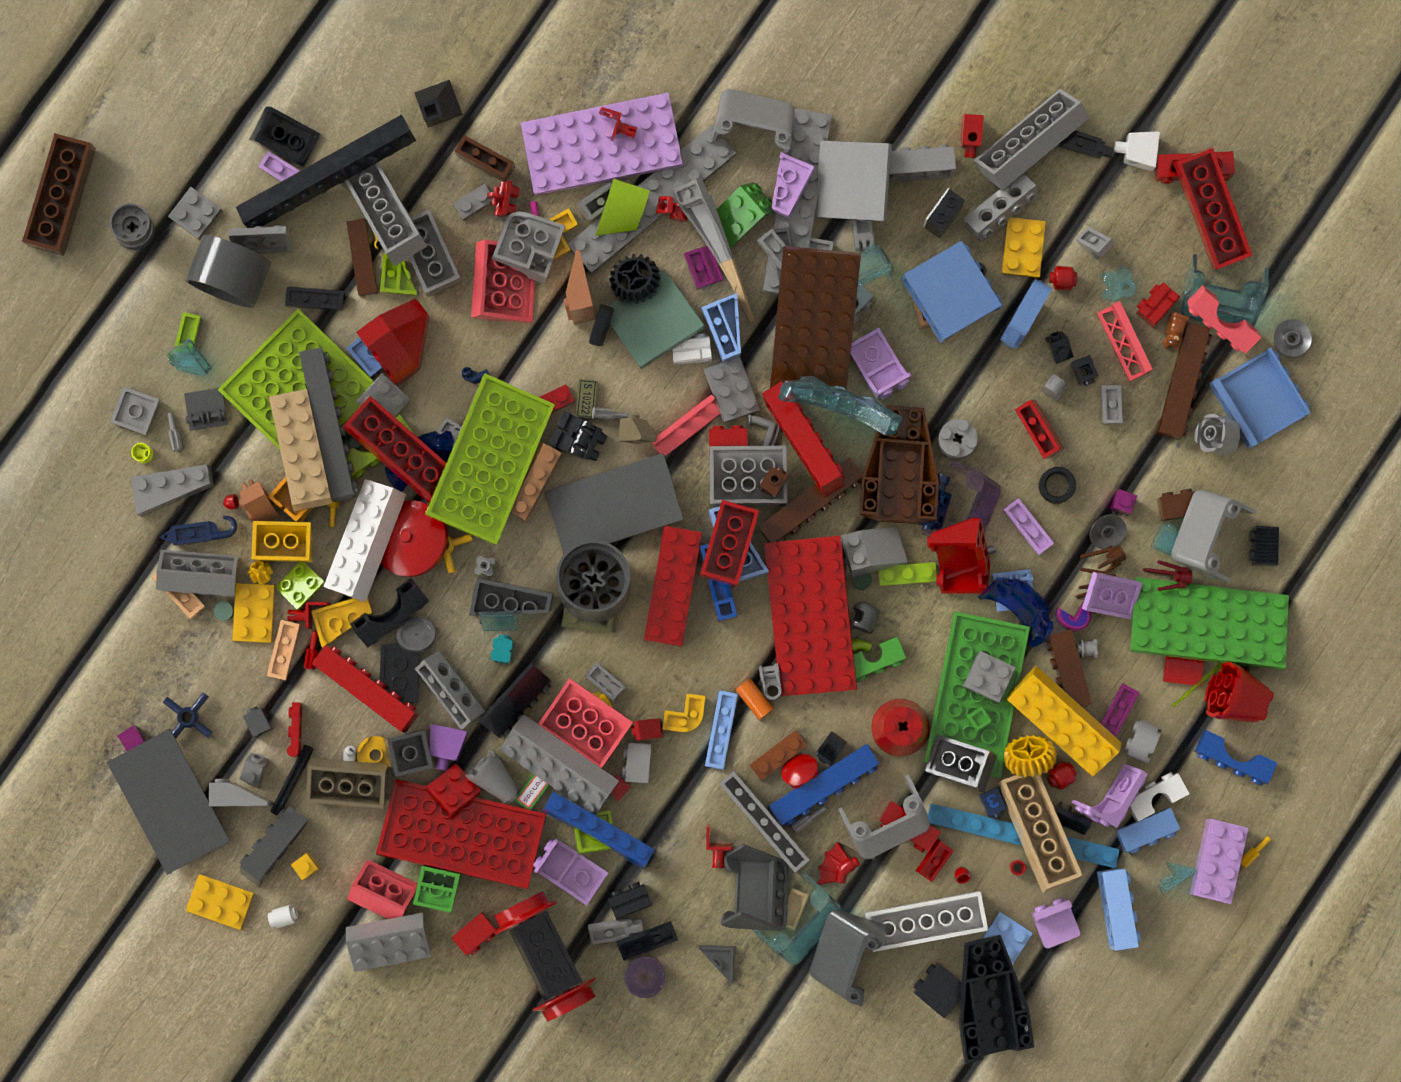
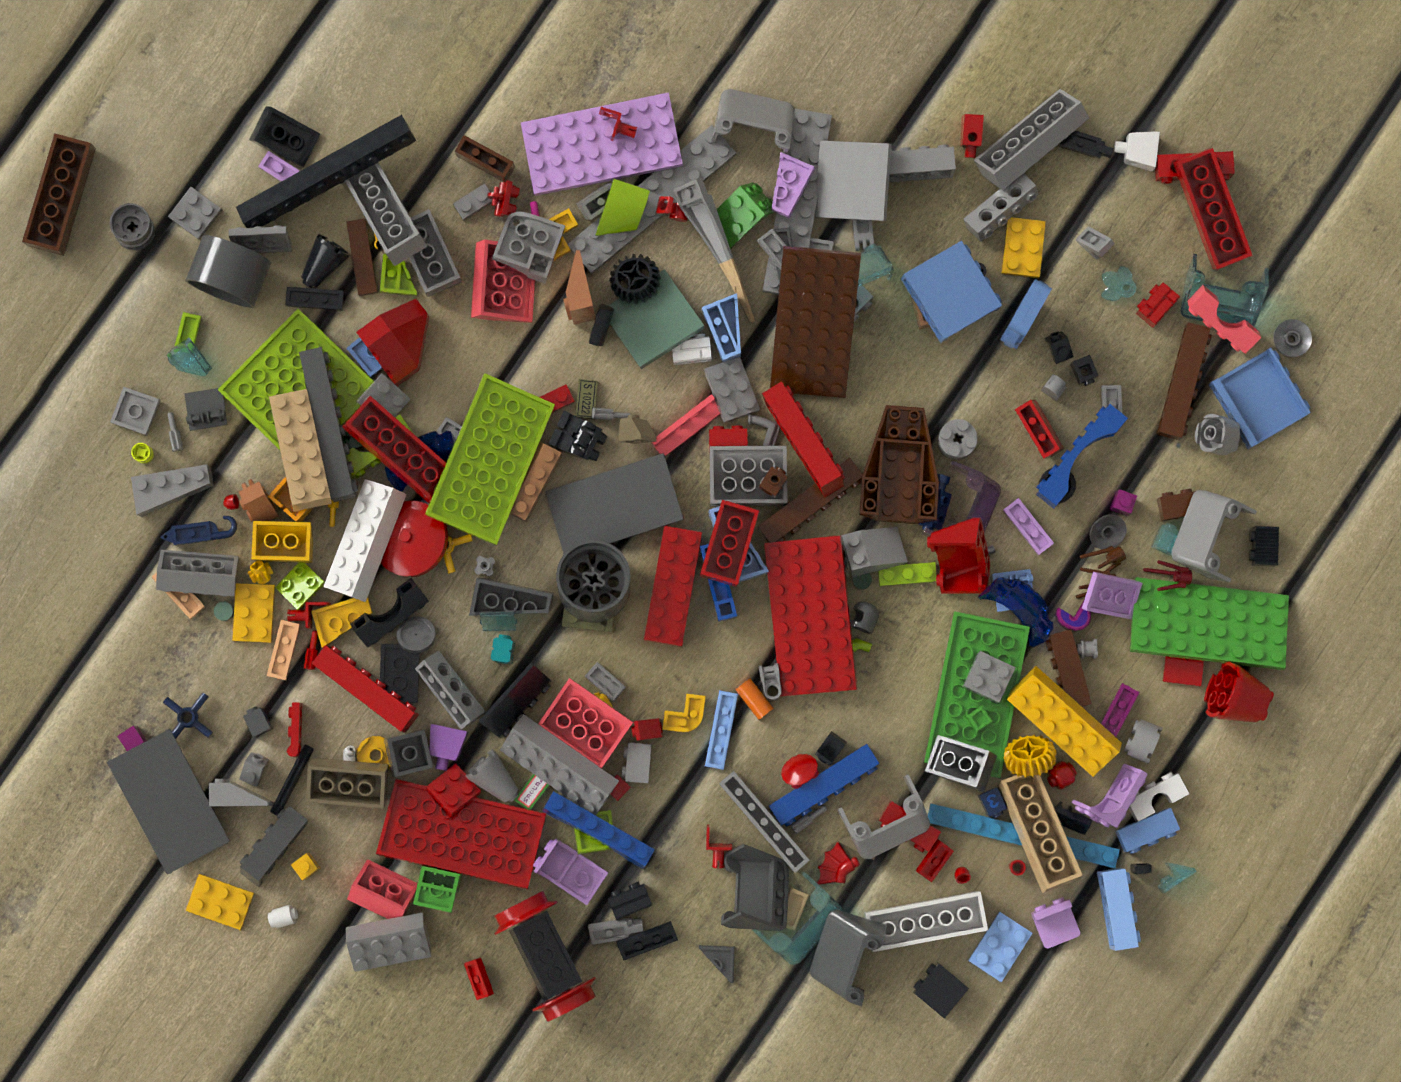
(322, 261): none -> black cone
(438, 103): black slope -> none
(472, 376): dark blue arm -> none
(474, 933): red brick -> none
(478, 978): none -> red plate
(654, 969): clear purple wheel -> none
(703, 267): magenta plate -> none
(778, 755): dark orange plate -> none
(838, 399): clear light blue arch -> none
(879, 364): lavender bracket -> none
(886, 732): red cone -> none
(891, 654): bright green arch -> none
(943, 213): black piece -> none
(991, 1002): black wedge -> none
(1063, 278): red head -> none
(1105, 426): none -> blue arch
(1131, 338): coral fence -> none
(1141, 868): none -> black tile
(1174, 330): dark orange animal -> none
(1197, 684): clear neon green piece -> none
(1212, 747): blue arch -> none
(1218, 861): lavender brick -> none
(1253, 853): yellow axle -> none

